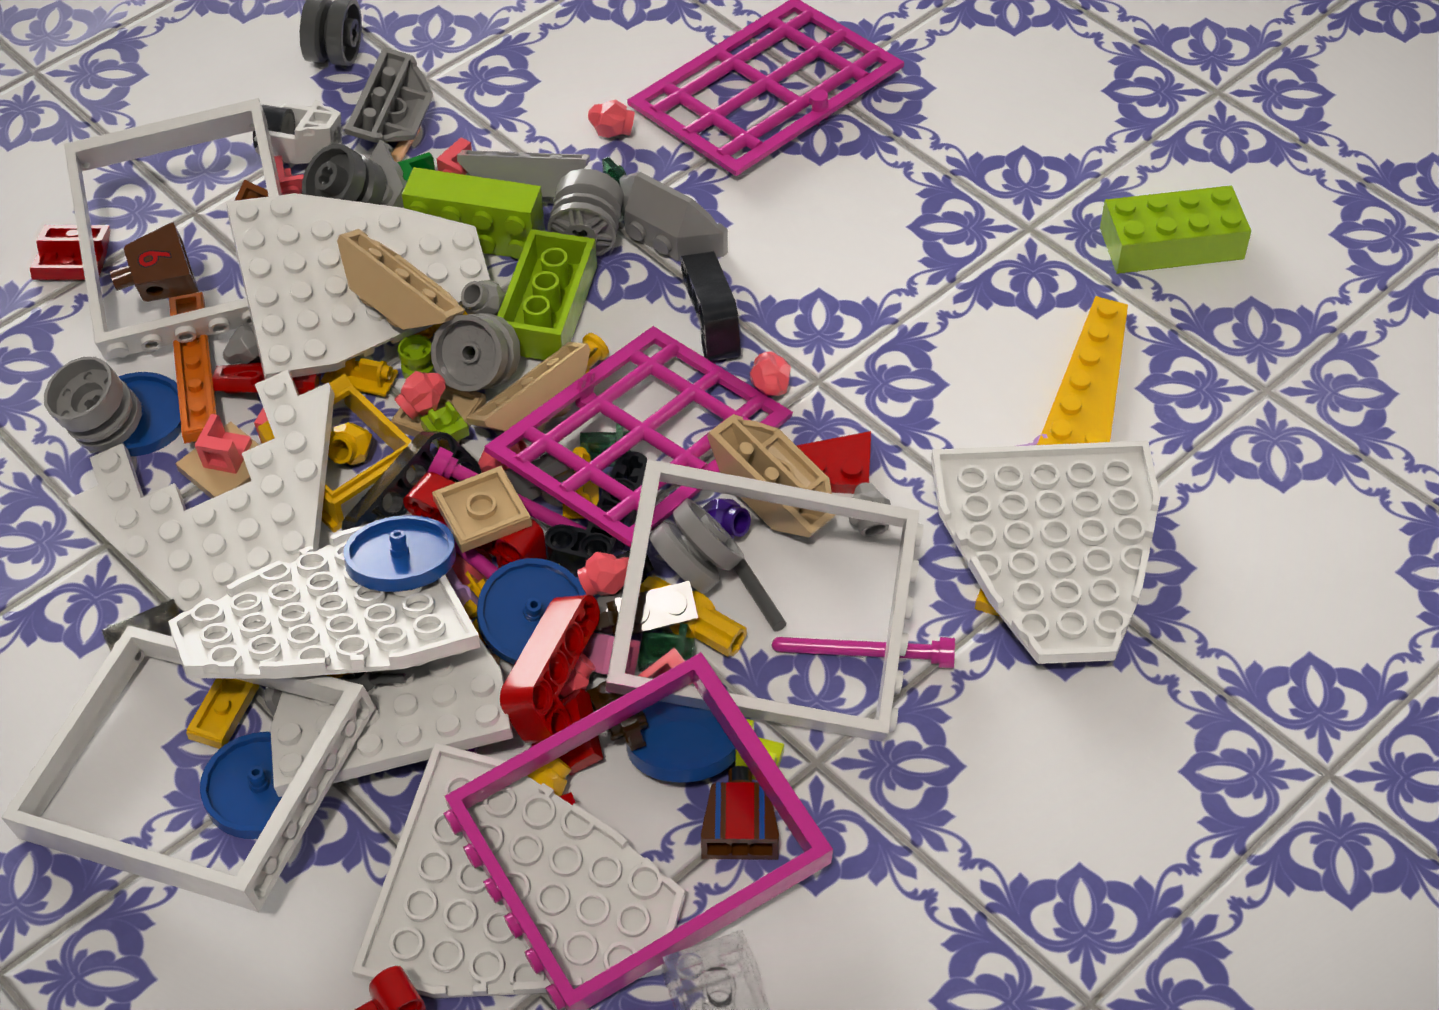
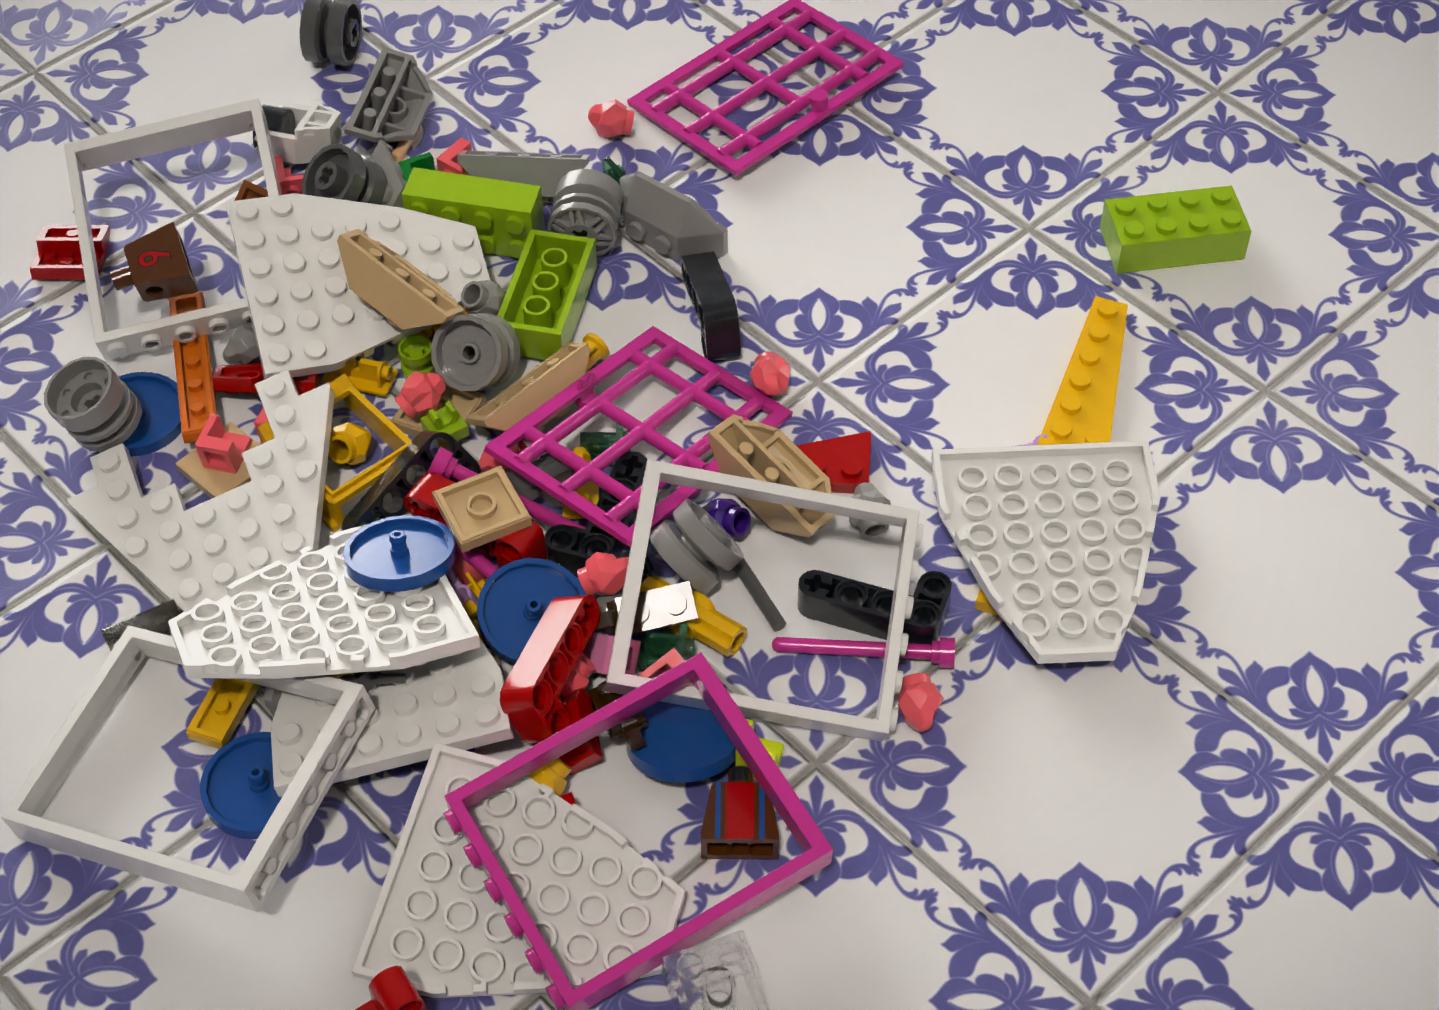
(828, 596): none -> black beam
(919, 701): none -> coral rock

